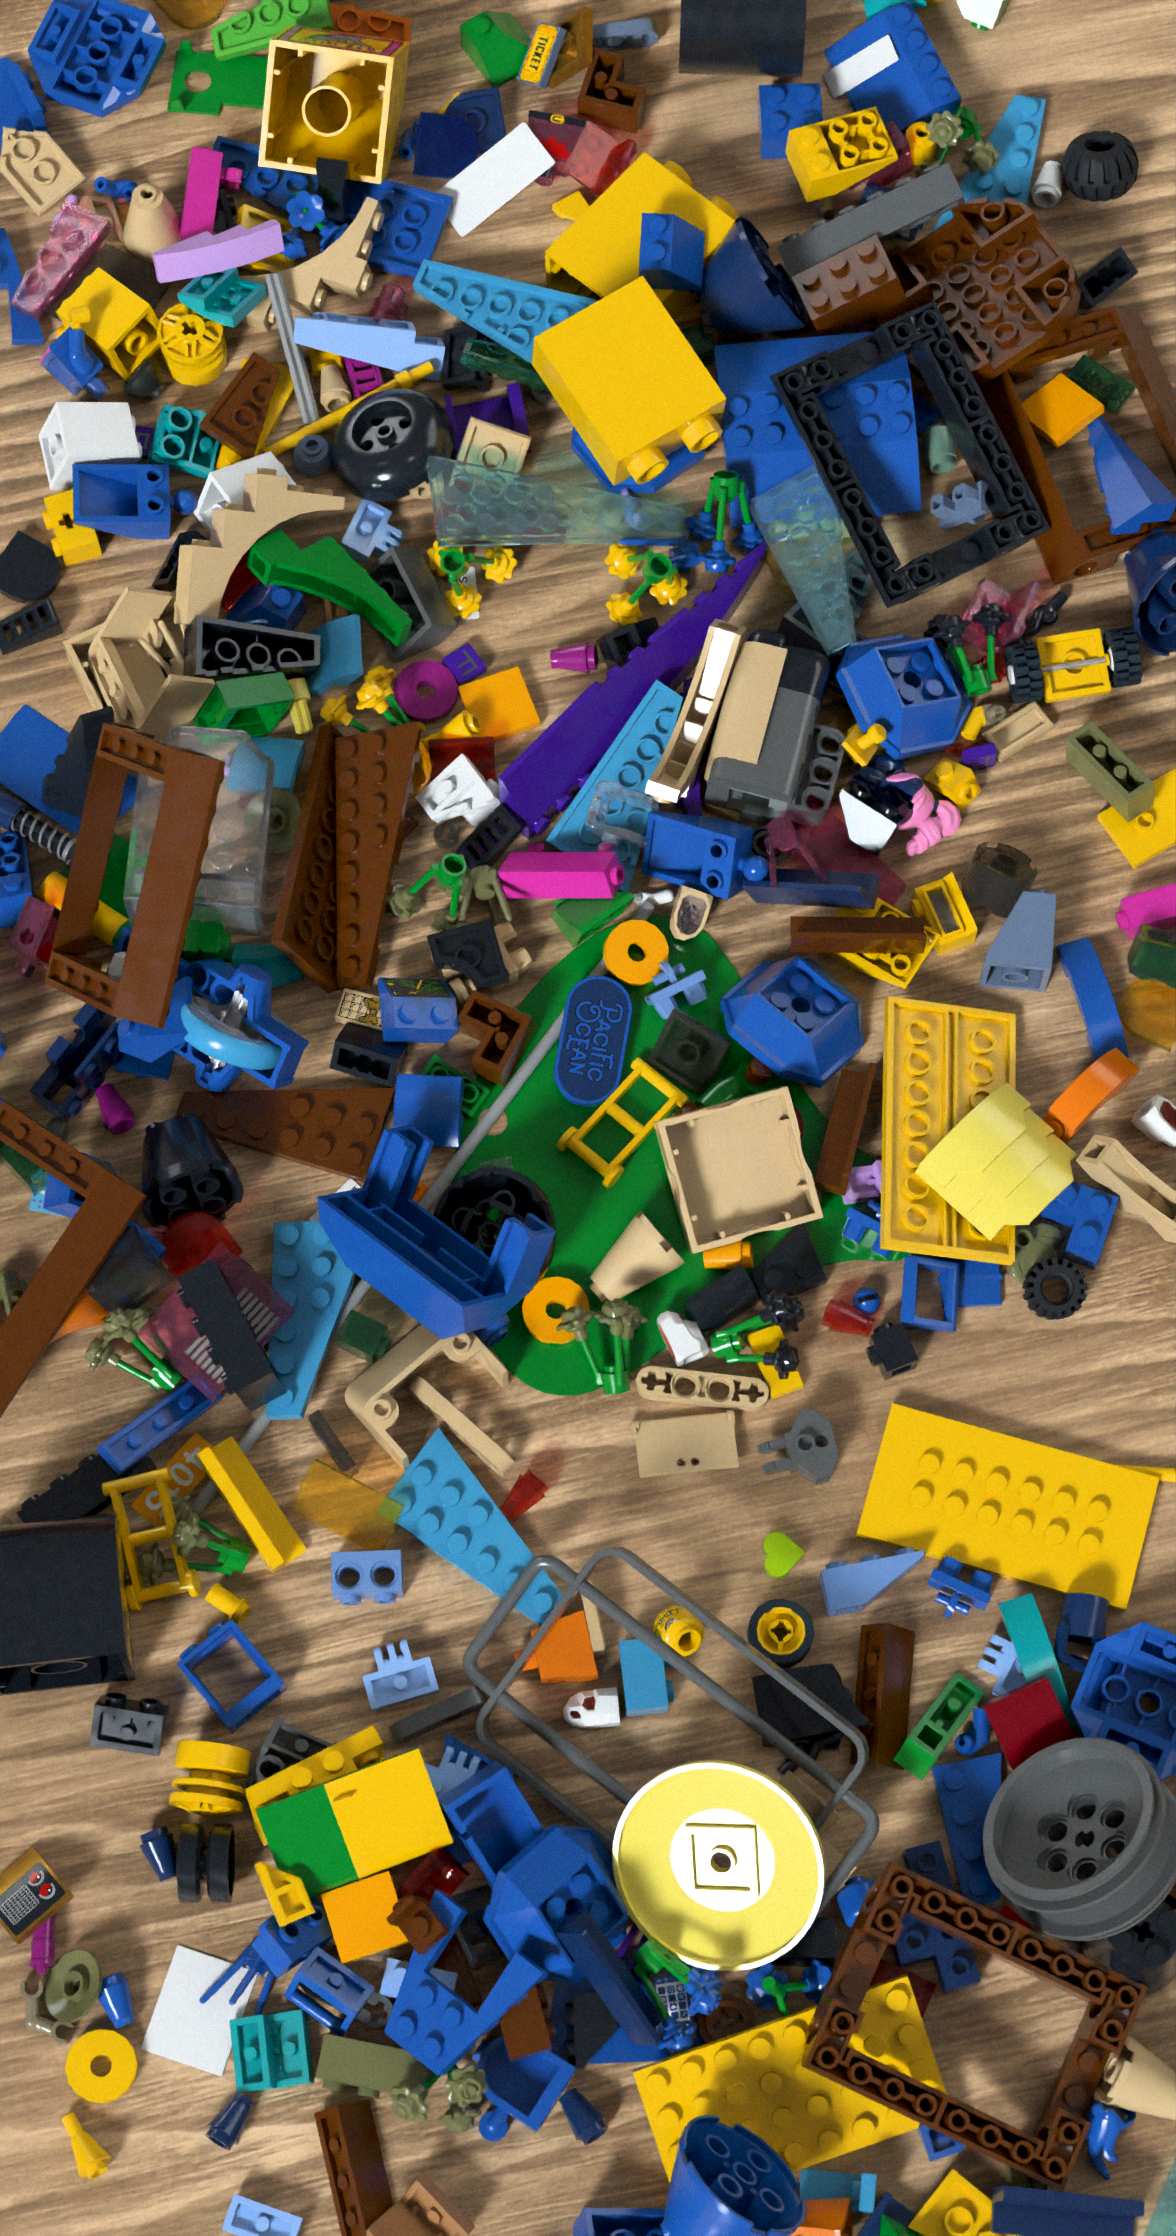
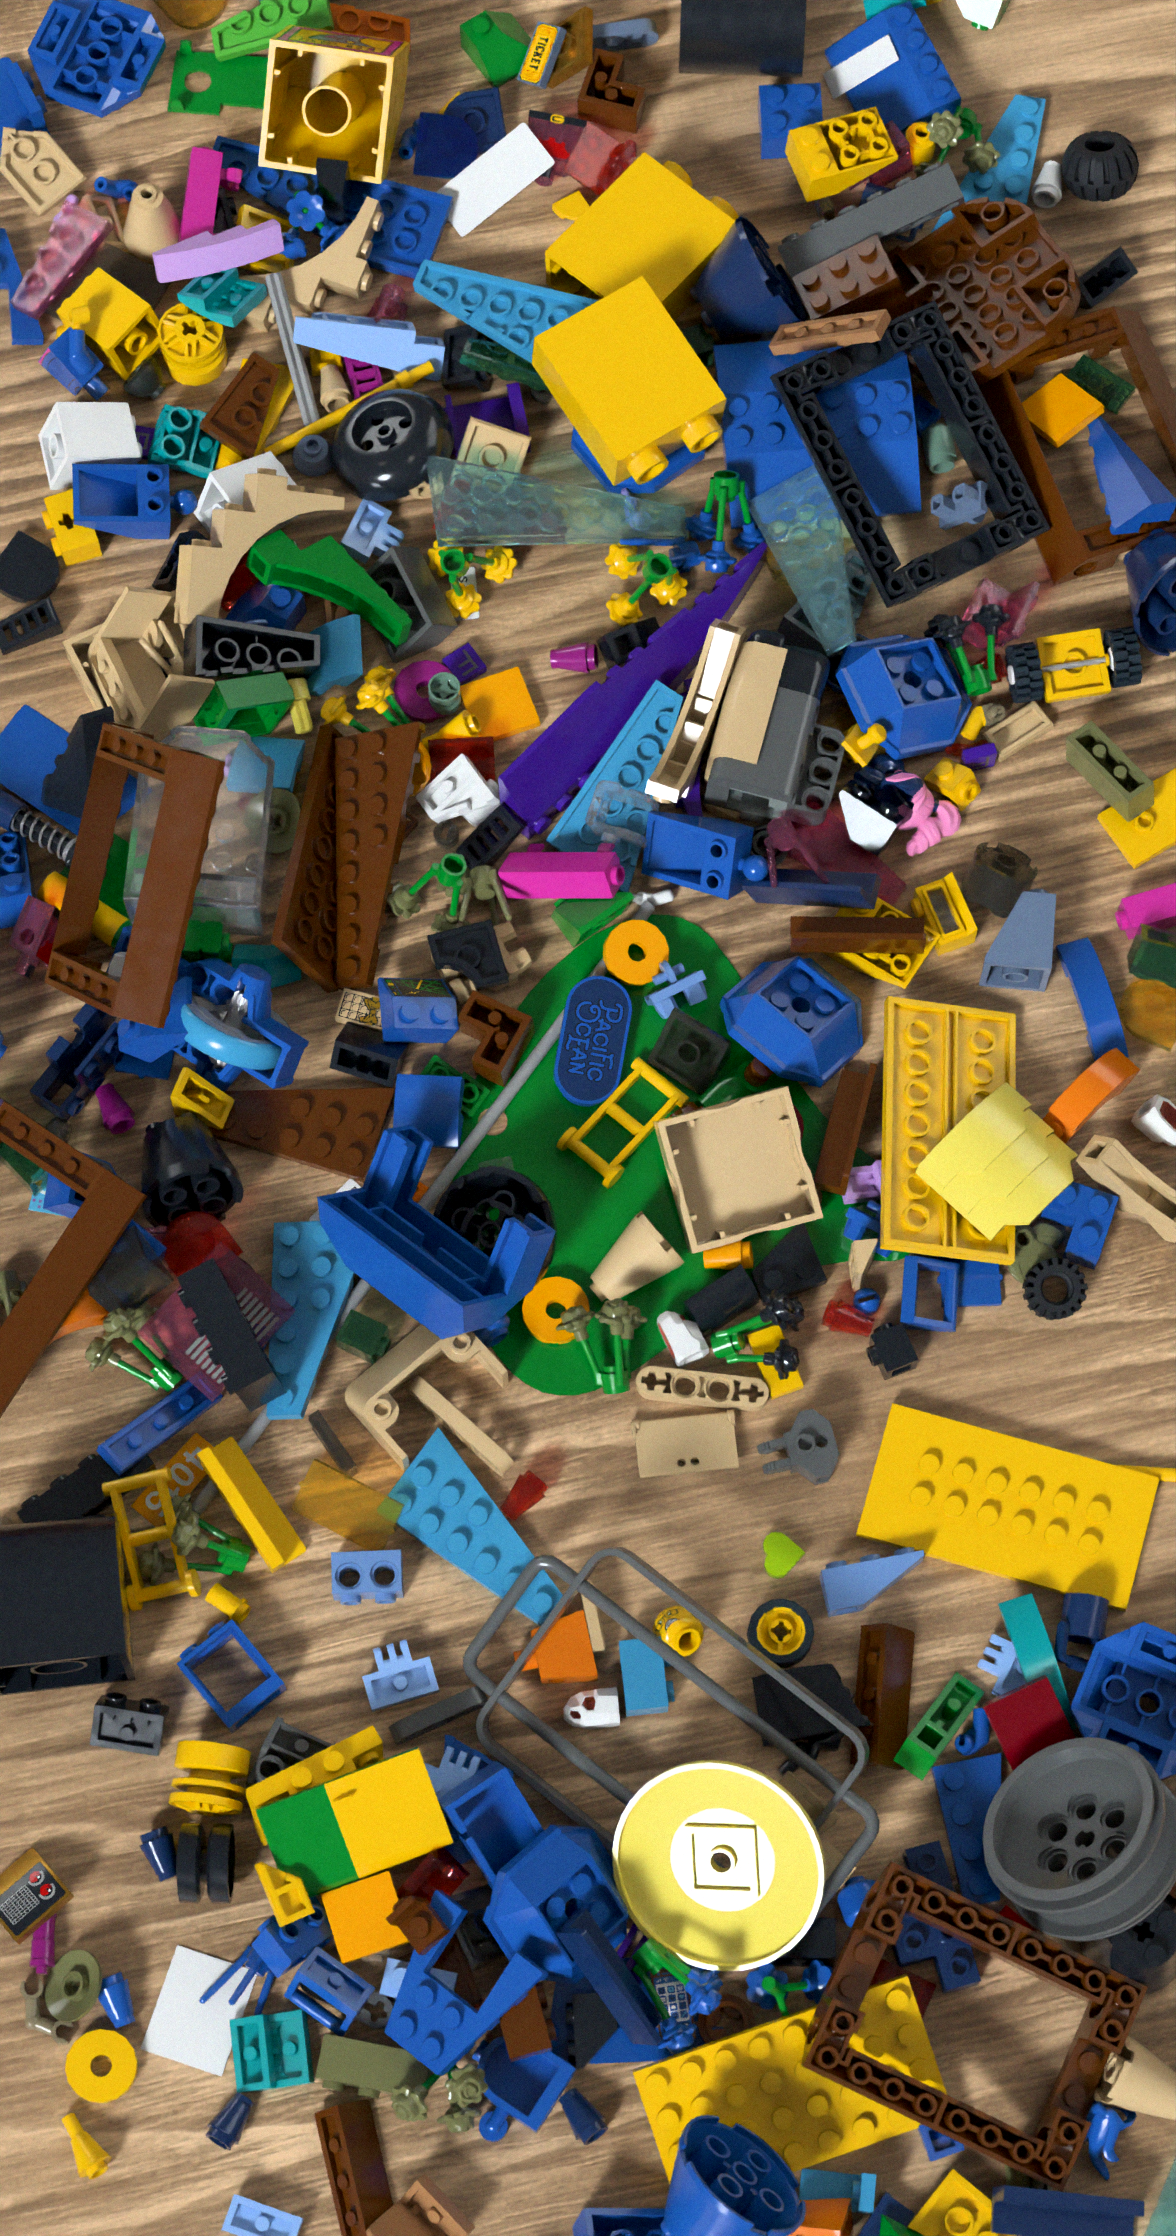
(200, 1097): none -> yellow slope
(443, 686): none -> sand green wheel
(671, 252): blue slope -> none
(689, 912): rock -> none
(830, 332): none -> medium nougat plate
(860, 1260): none -> tan slope
(946, 1581): blue hips -> none
(1042, 614): black animal -> none

